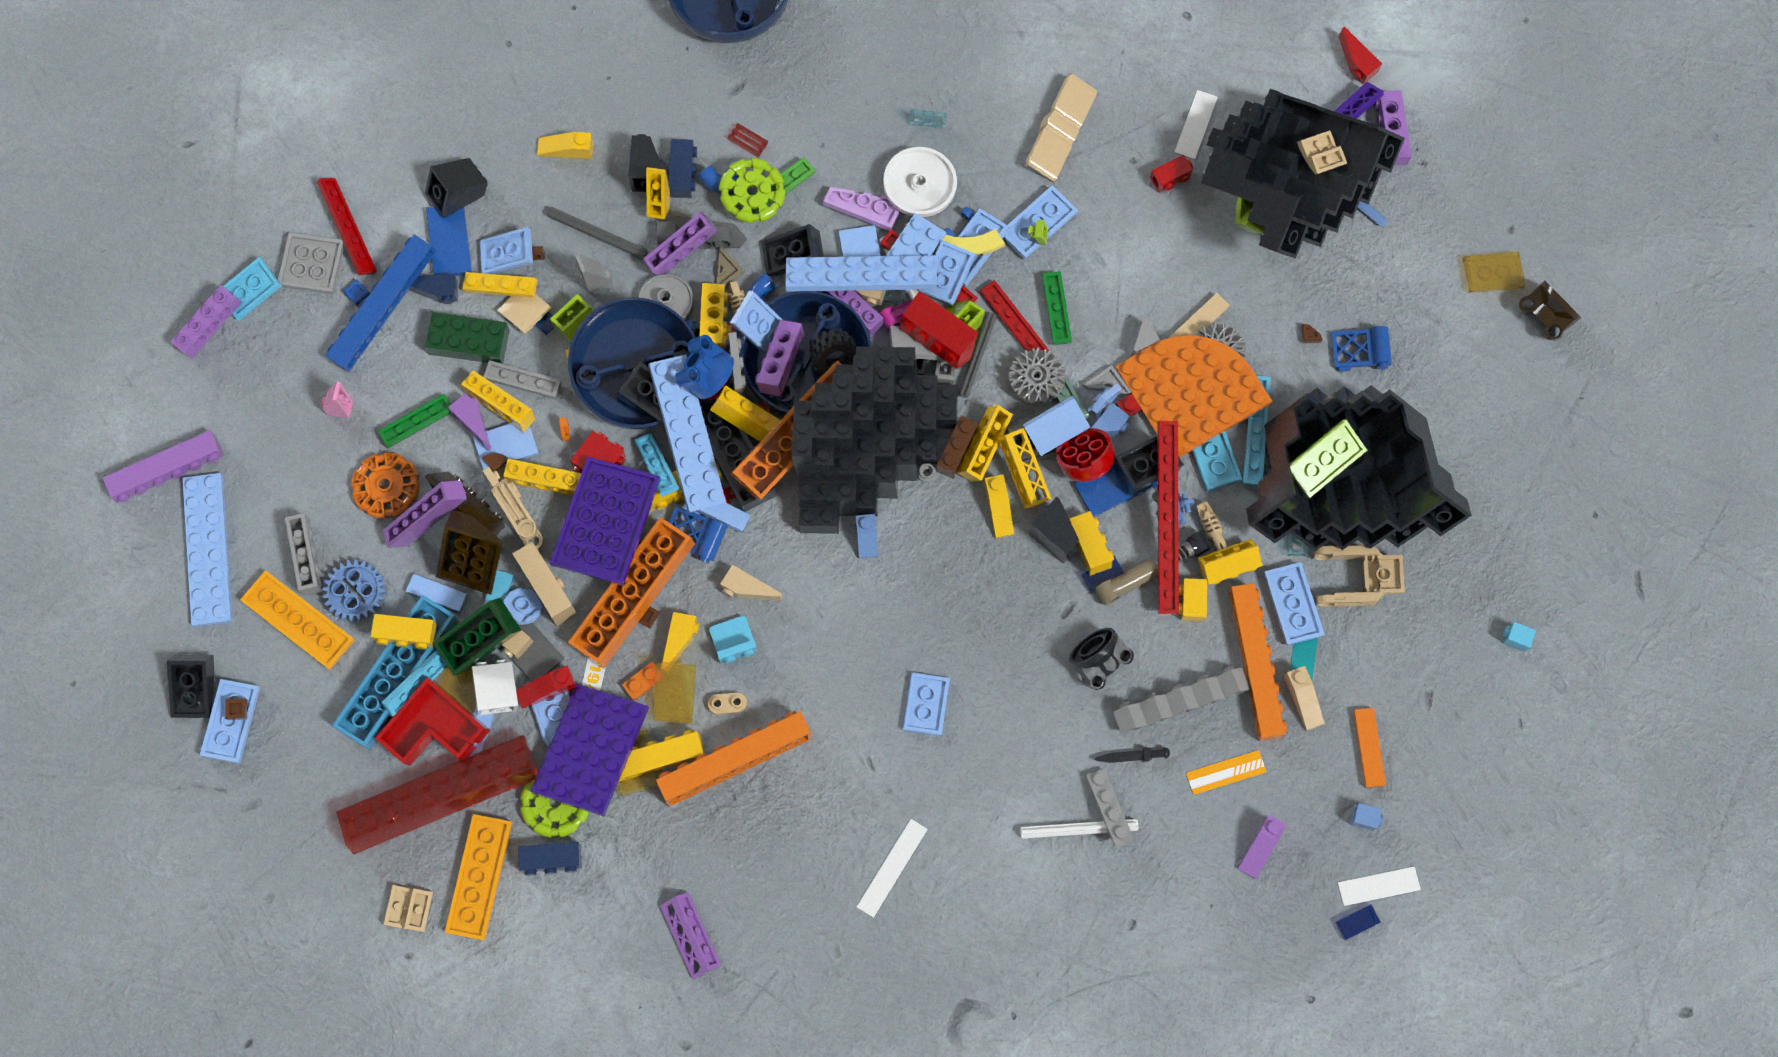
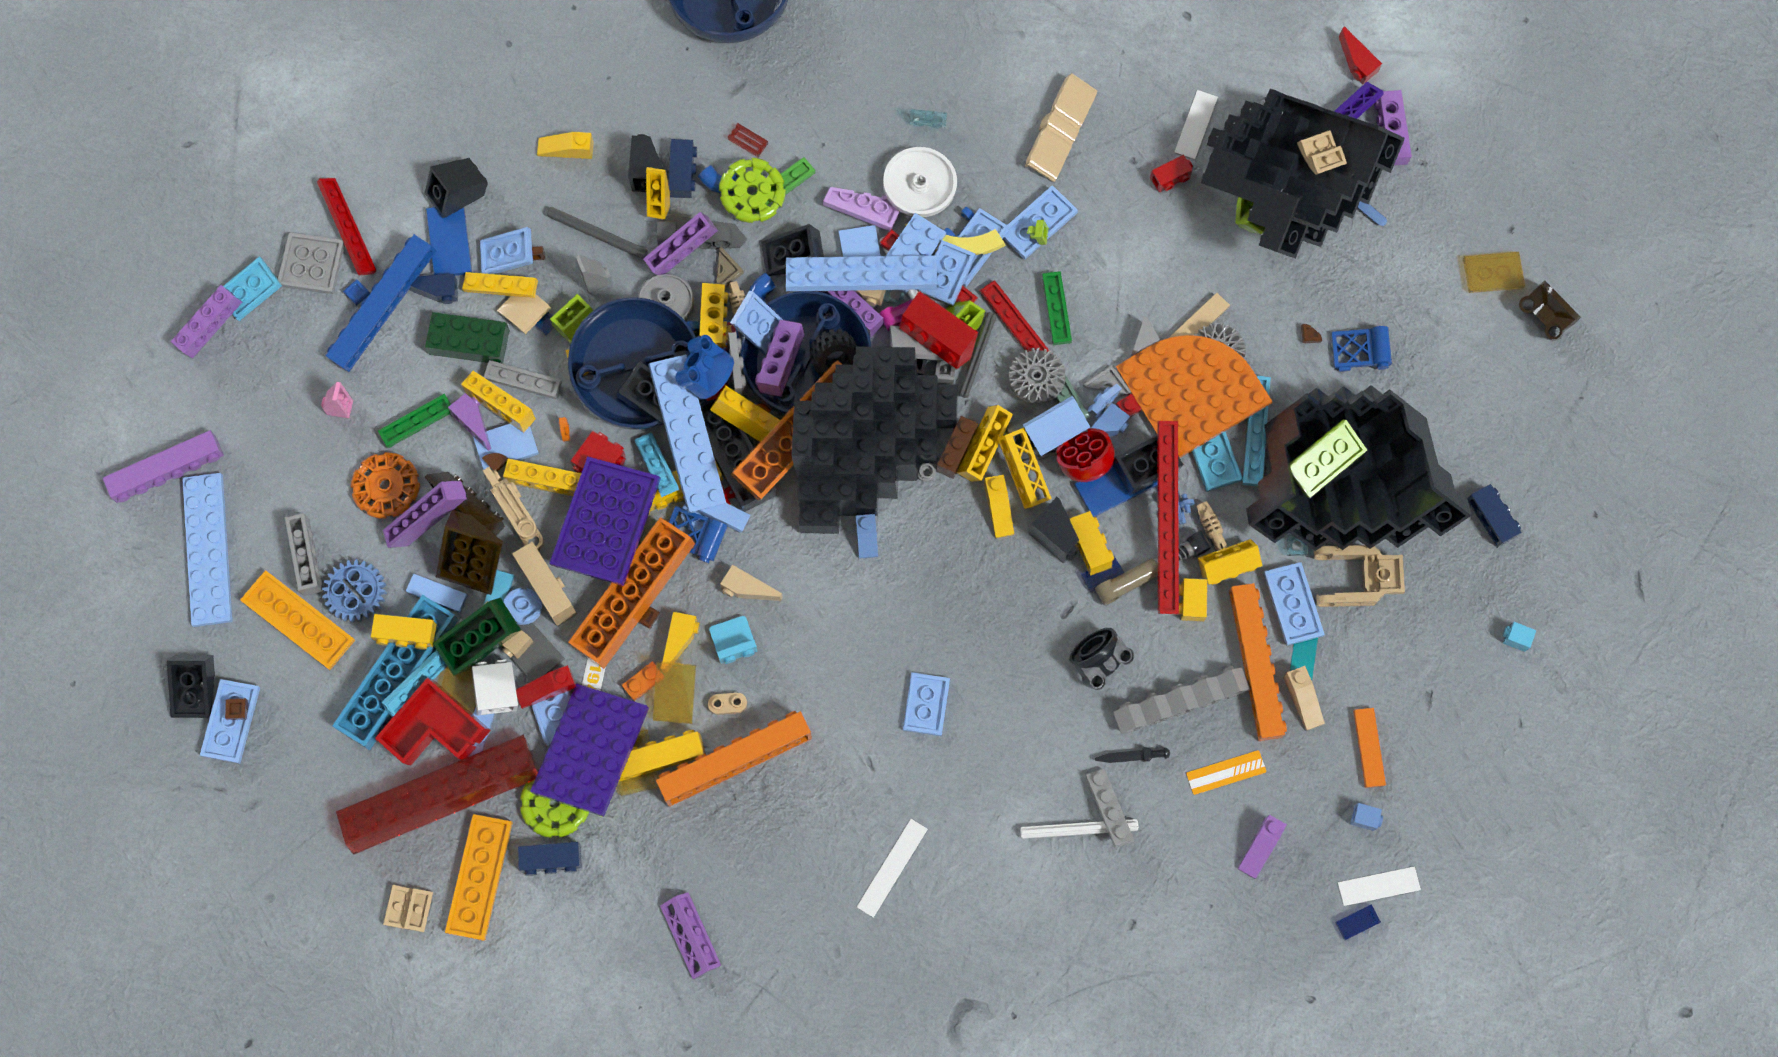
(1494, 515): none -> dark blue brick

